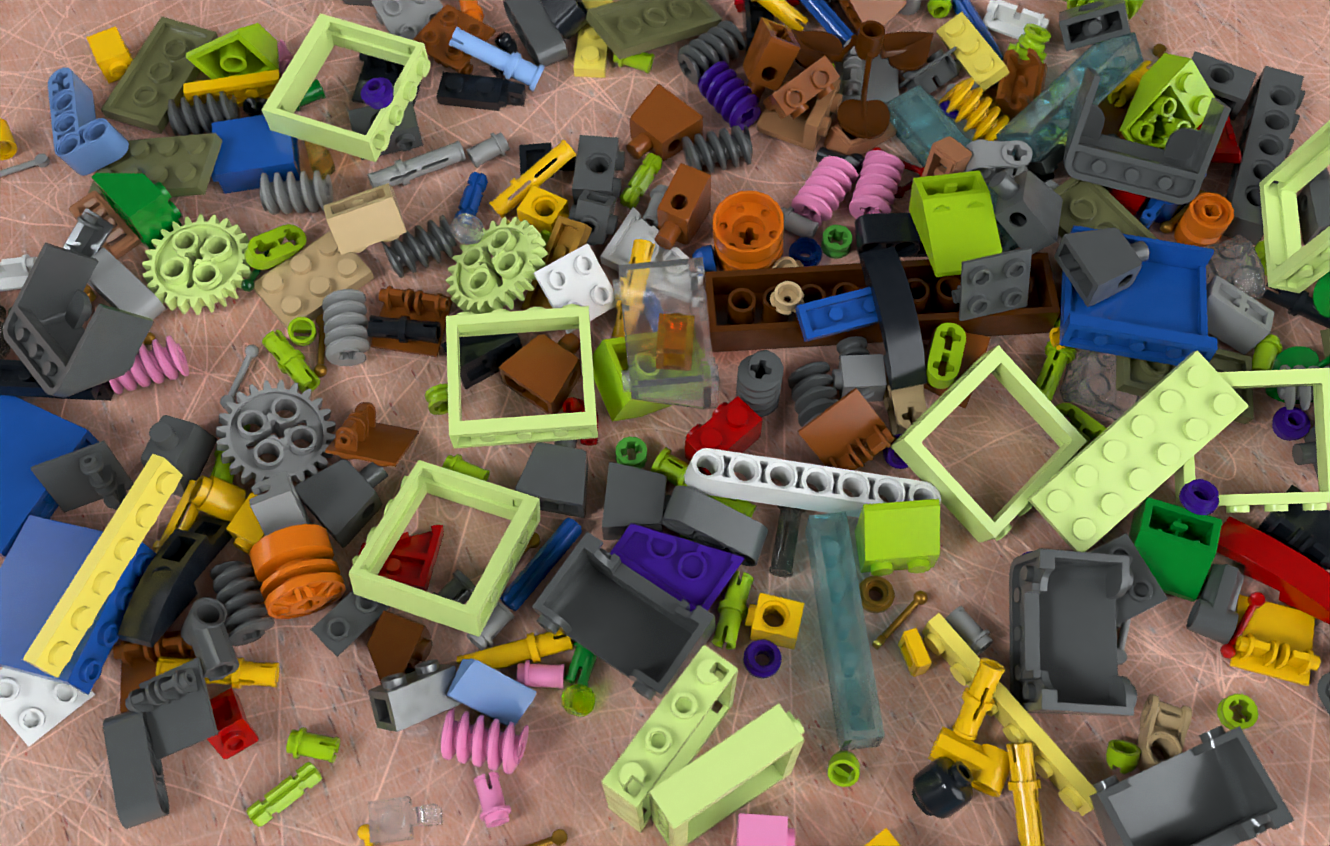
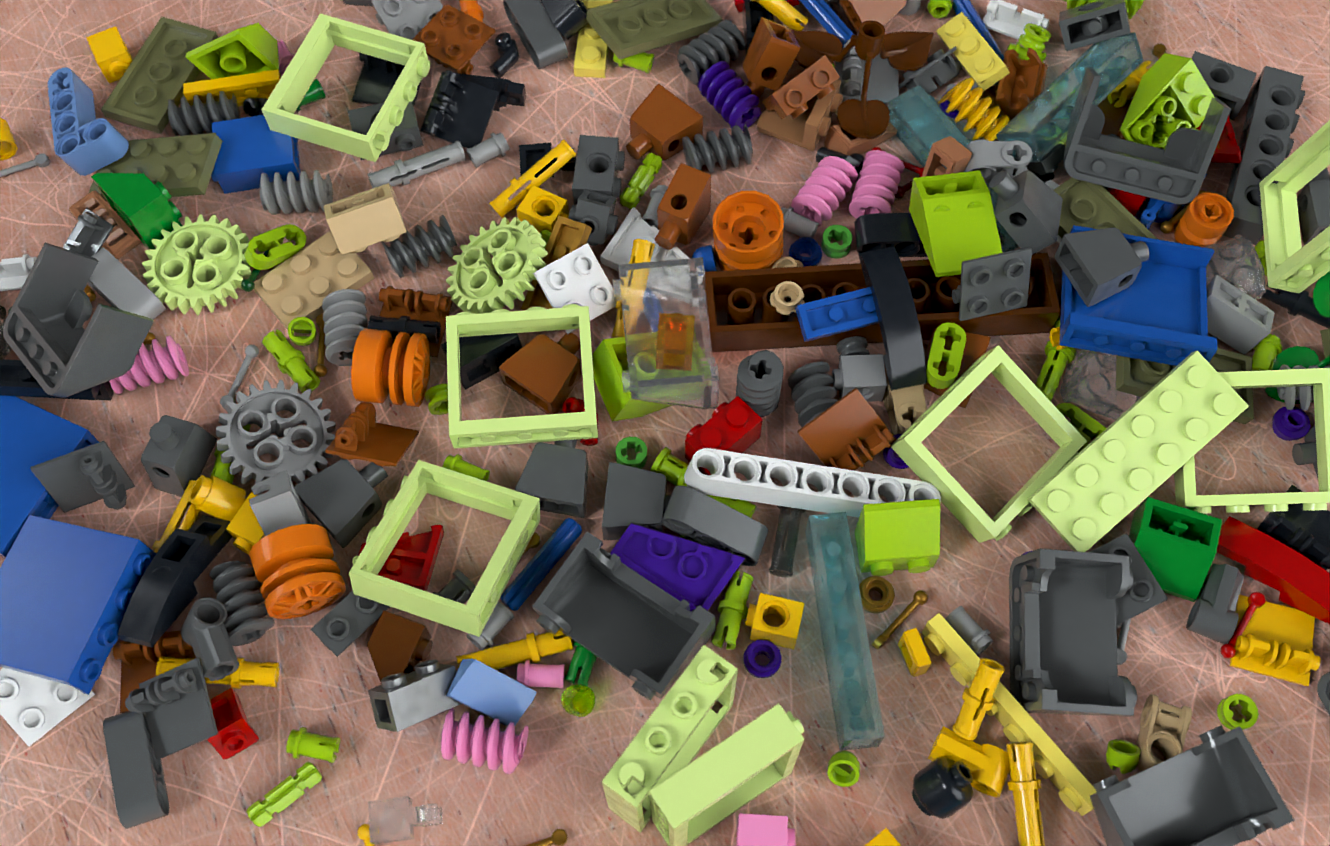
(103, 567): light yellow plate -> none
(320, 159): clear yellow slope -> none
(377, 93): dark purple plate -> none
(390, 367): none -> orange wheel
(459, 110): none -> black hinge
(467, 229): clear plate -> none
(472, 194): blue axle -> none
(492, 801): bright pink pin -> none
(511, 65): light blue pin -> none
(1199, 497): dark purple plate -> none

